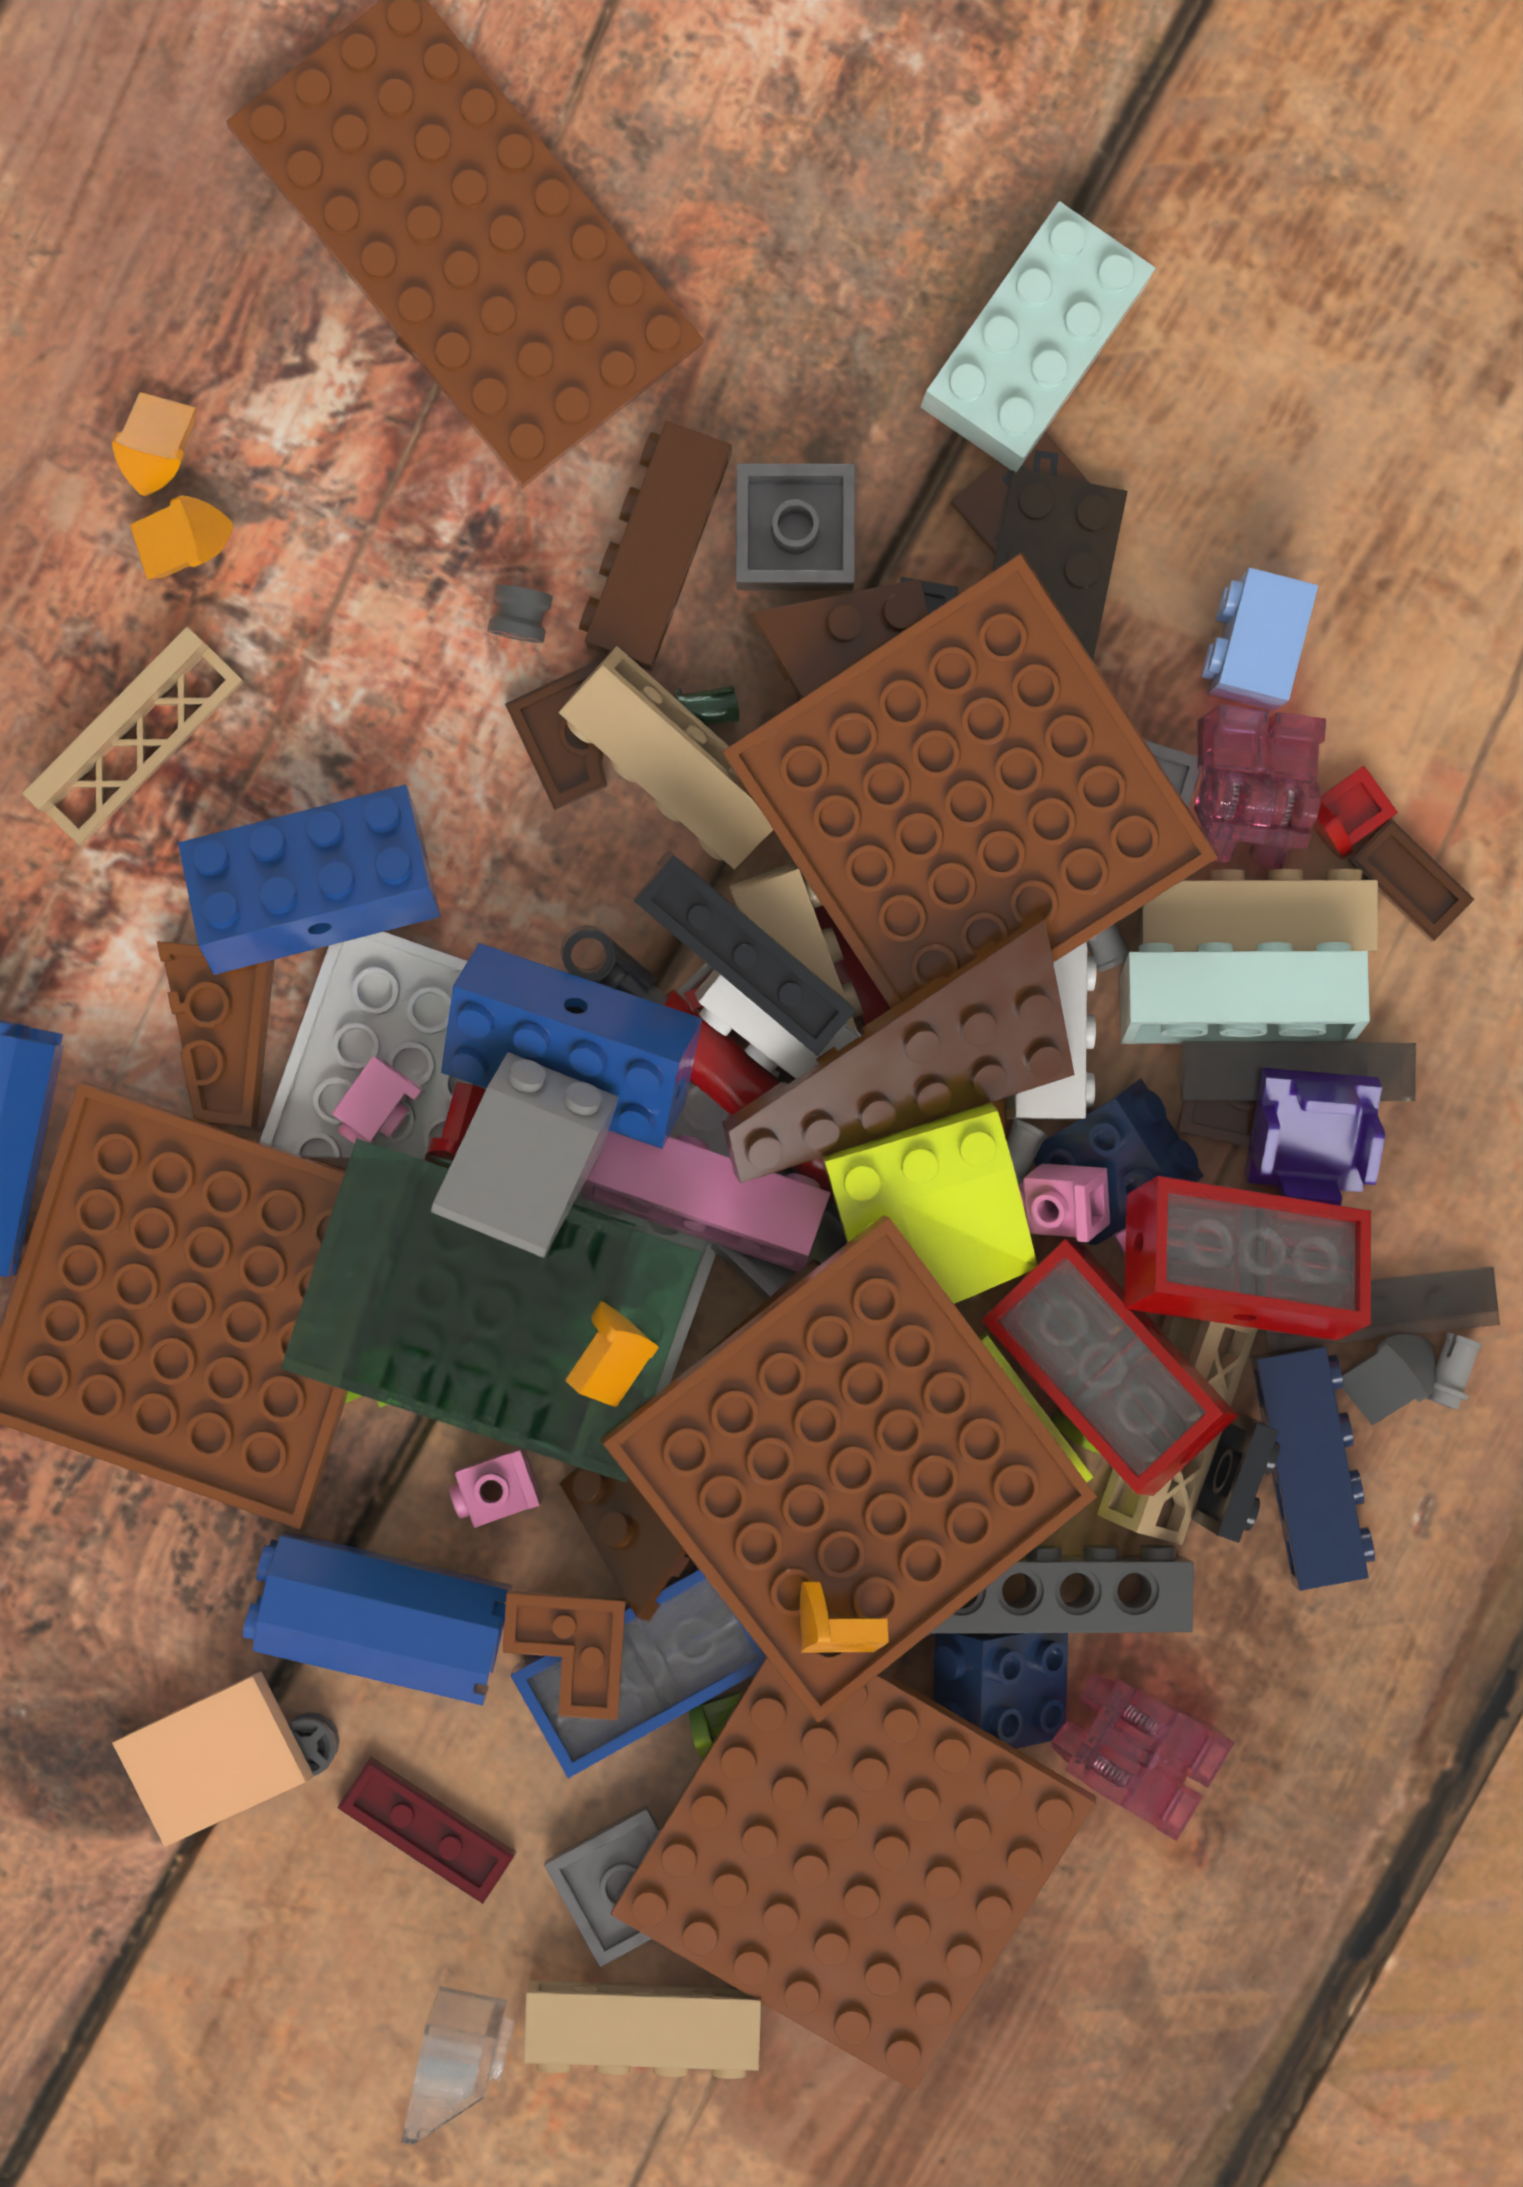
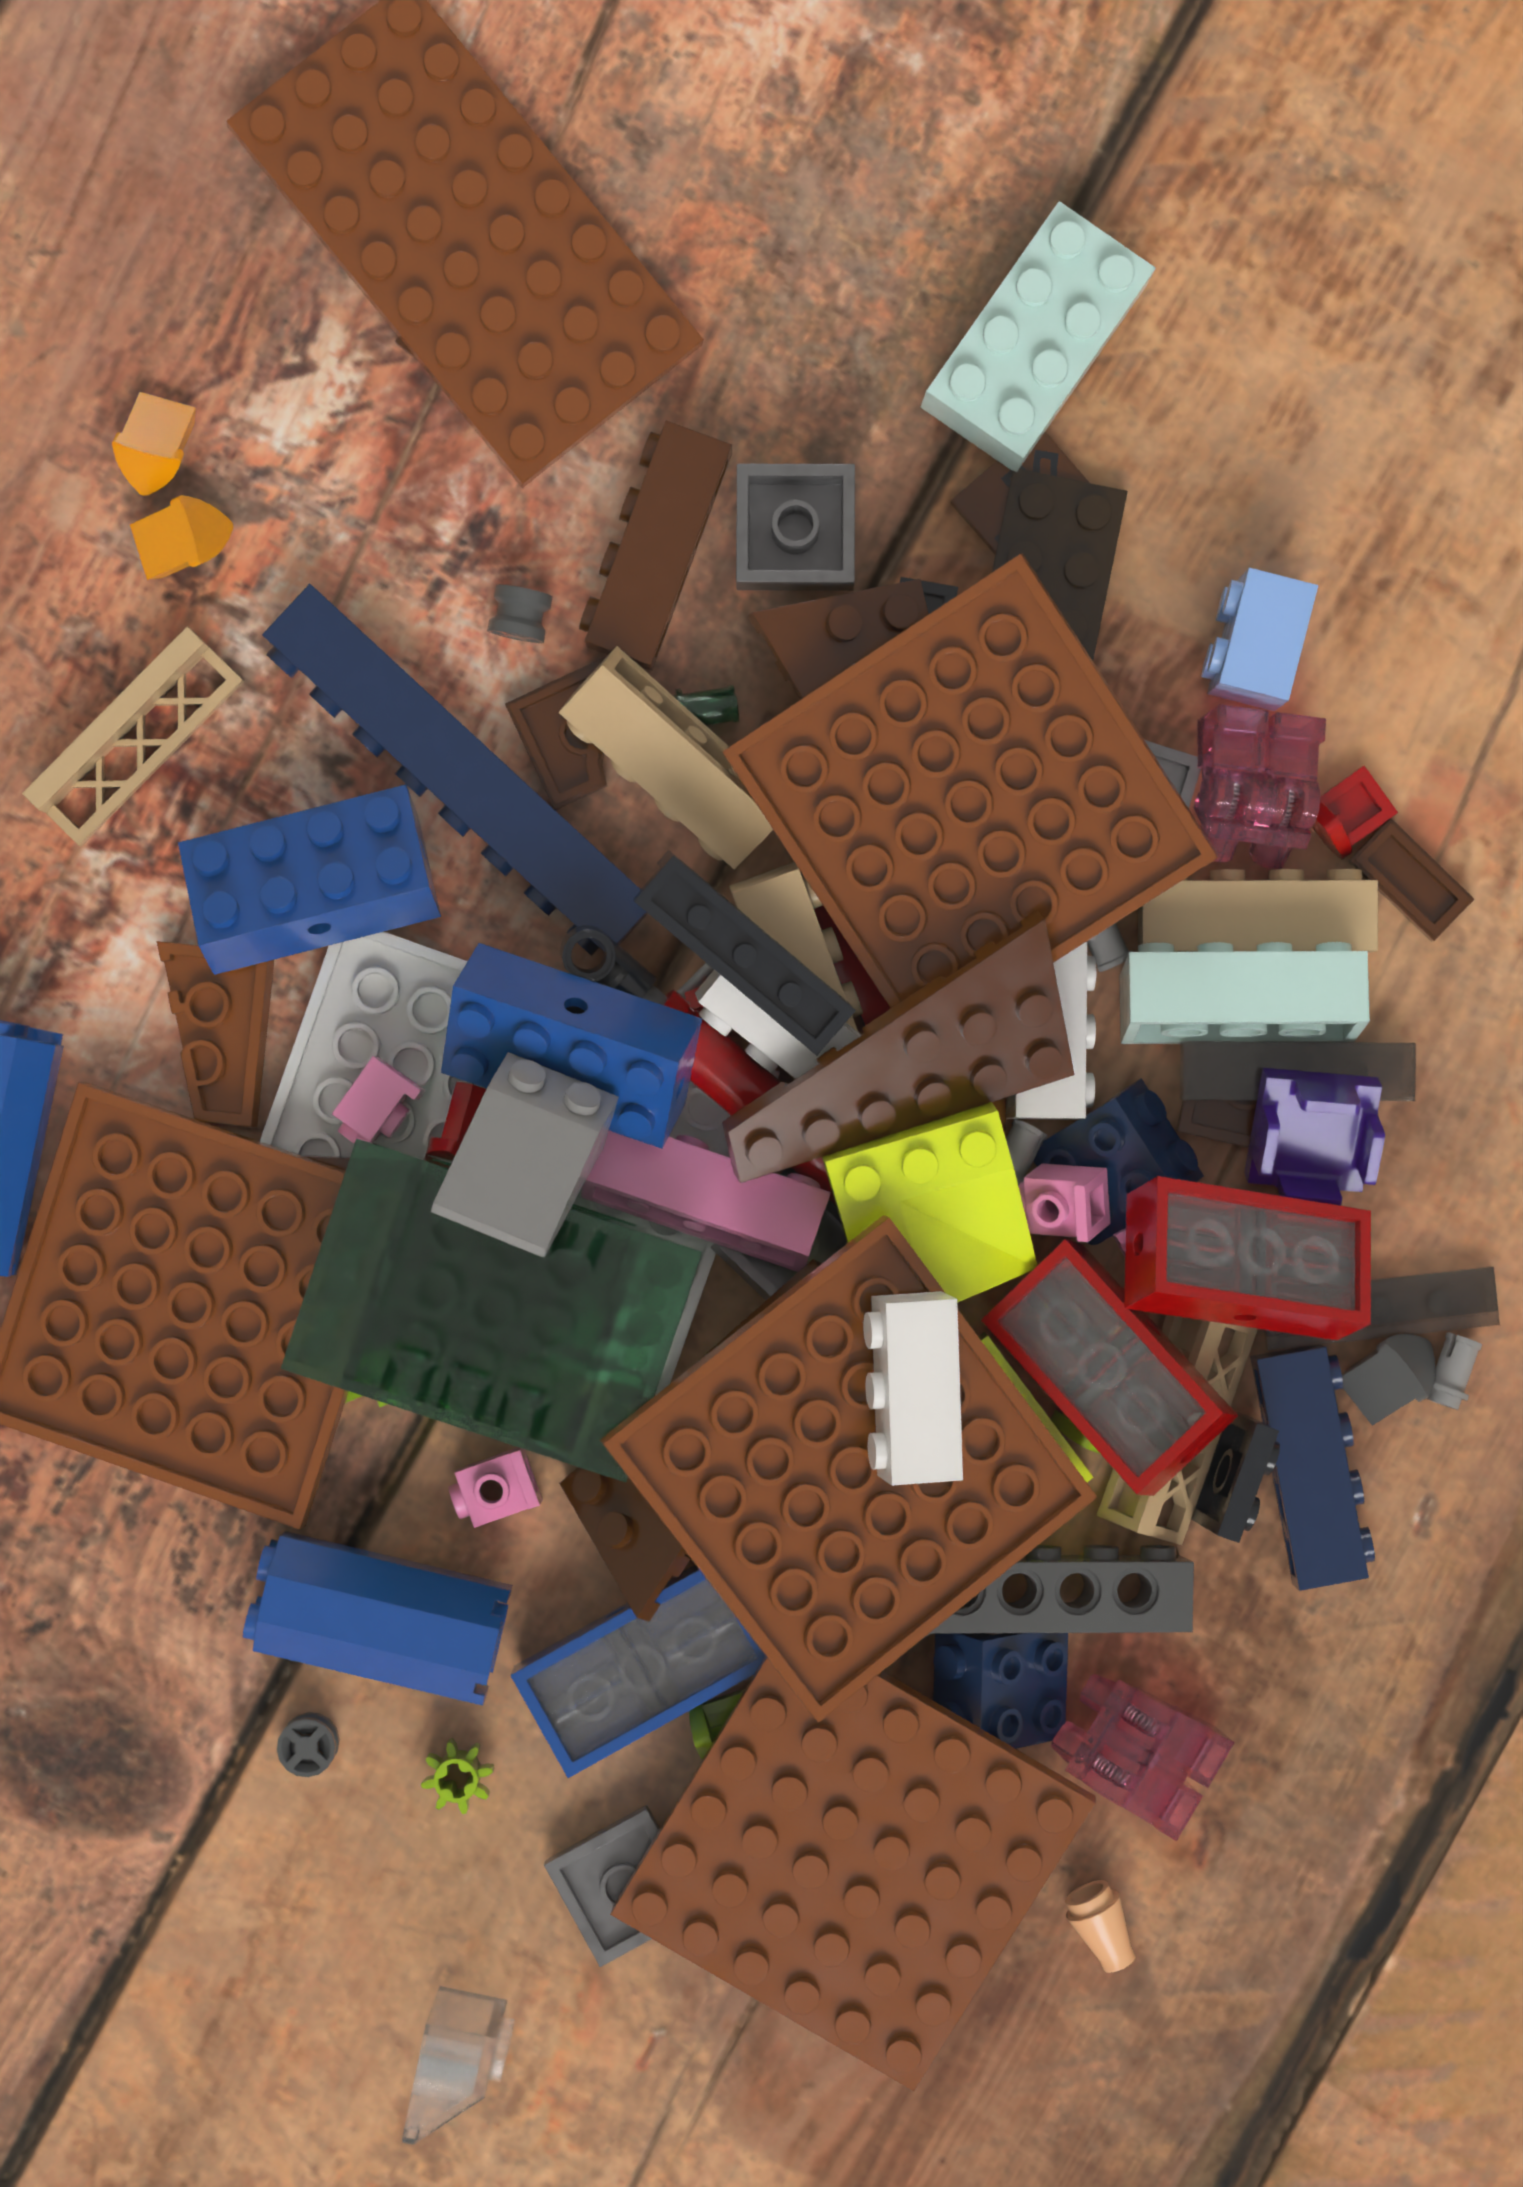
(213, 1759): light nougat tile -> none
(426, 1830): dark red tile -> none
(448, 1789): none -> lime gear
(454, 766): none -> dark blue brick
(582, 1632): dark orange plate -> none
(611, 1358): light orange tile -> none
(641, 2027): tan brick -> none
(835, 1635): light orange tile -> none
(914, 1388): none -> white brick
(1100, 1921): none -> light nougat cone

